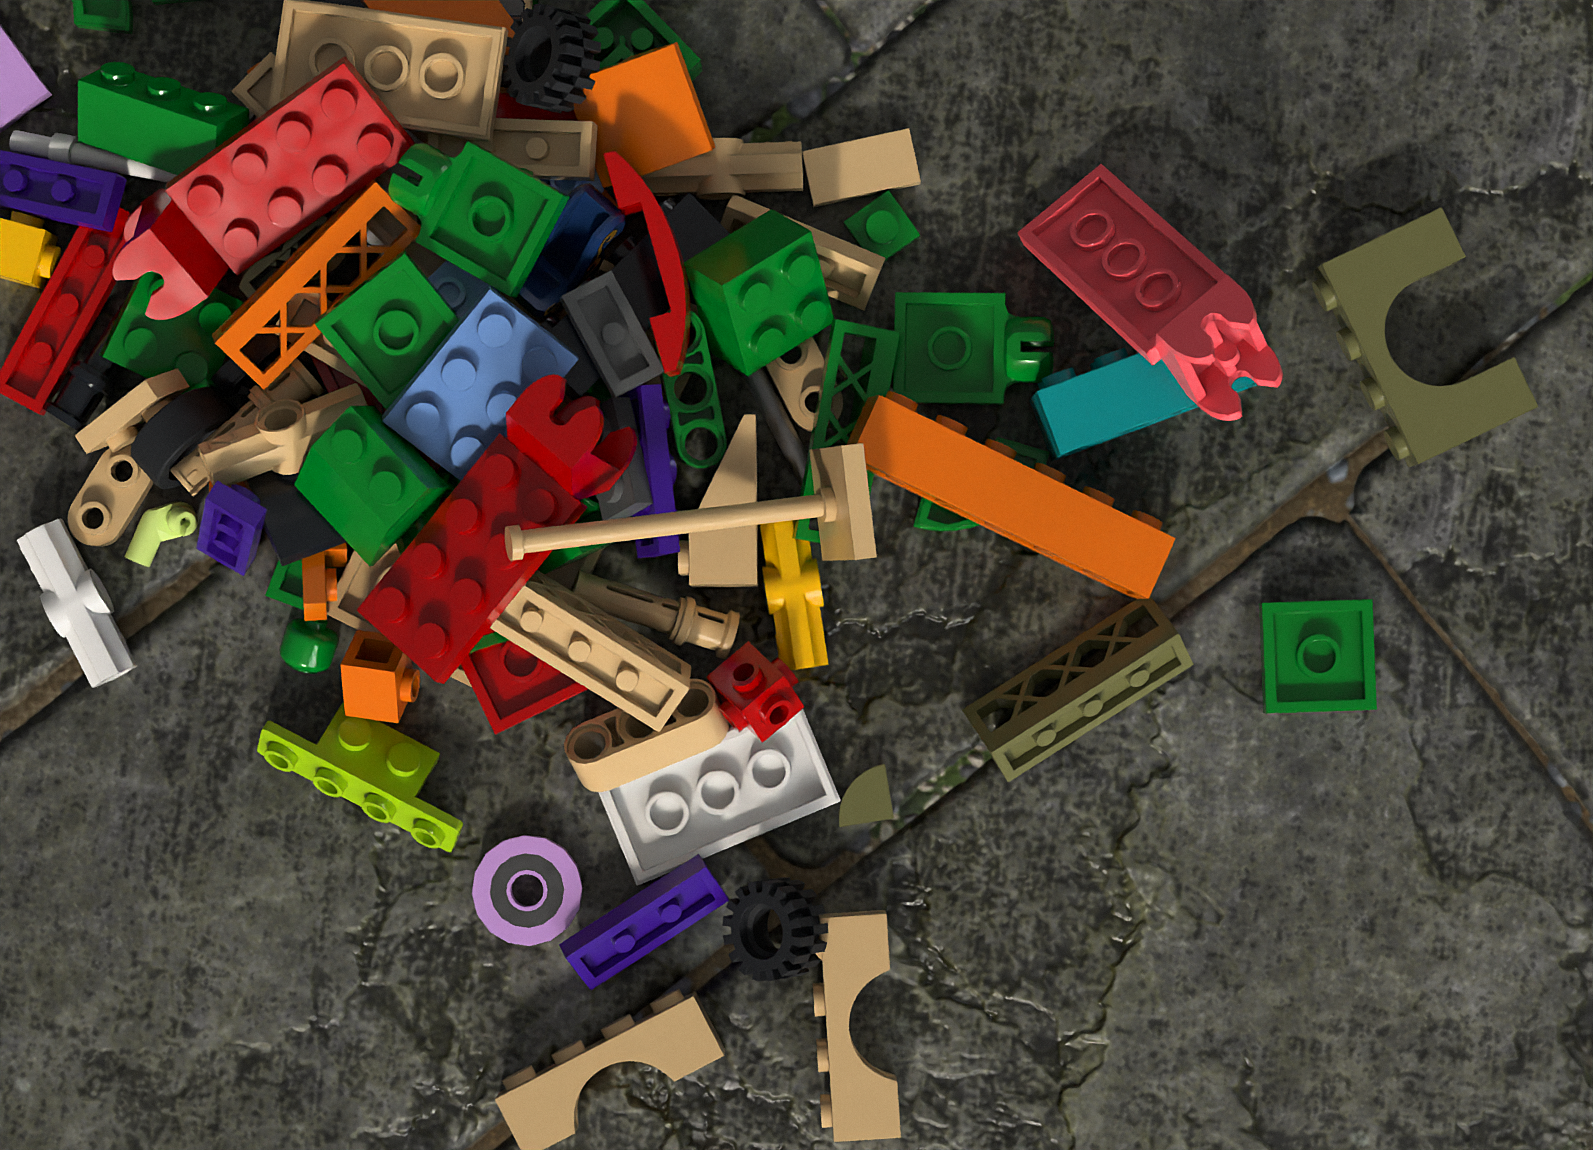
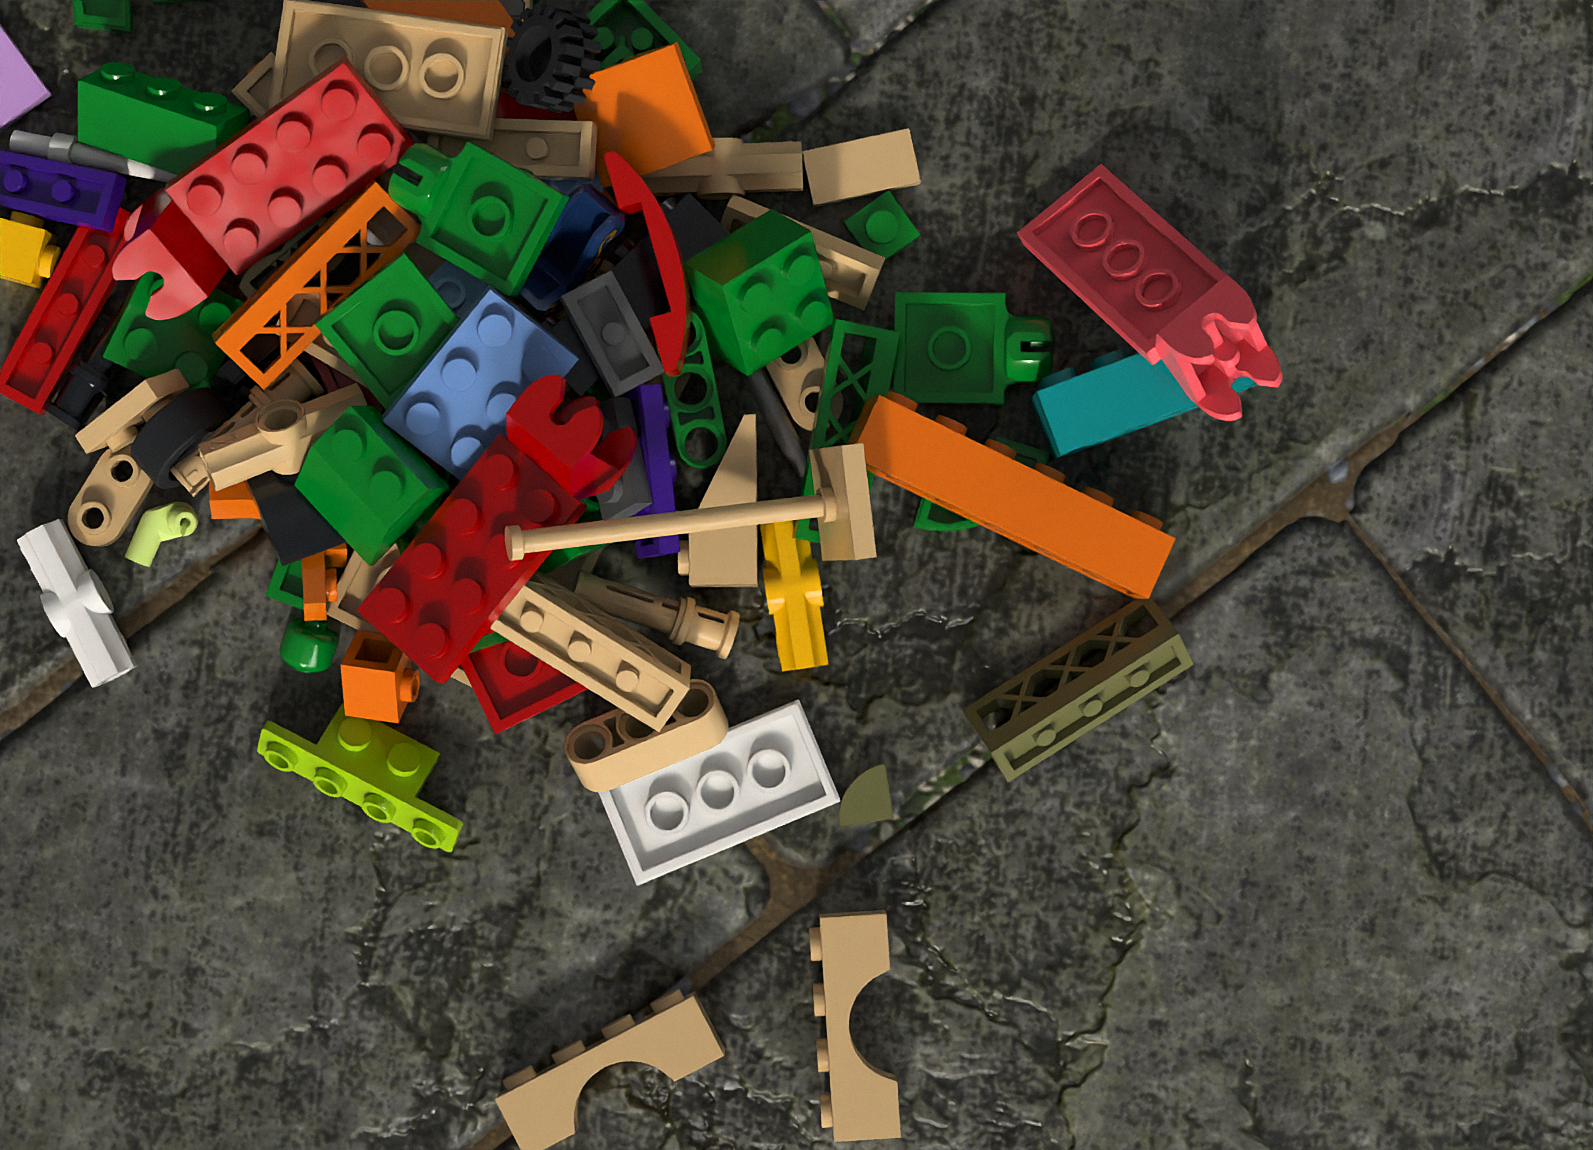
(231, 526): dark purple plate -> none
(495, 897): lavender tile -> none
(644, 922): dark purple plate -> none
(763, 700): red brick -> none
(798, 923): black tyre -> none
(1317, 656): green plate -> none
(1419, 416): olive arch -> none

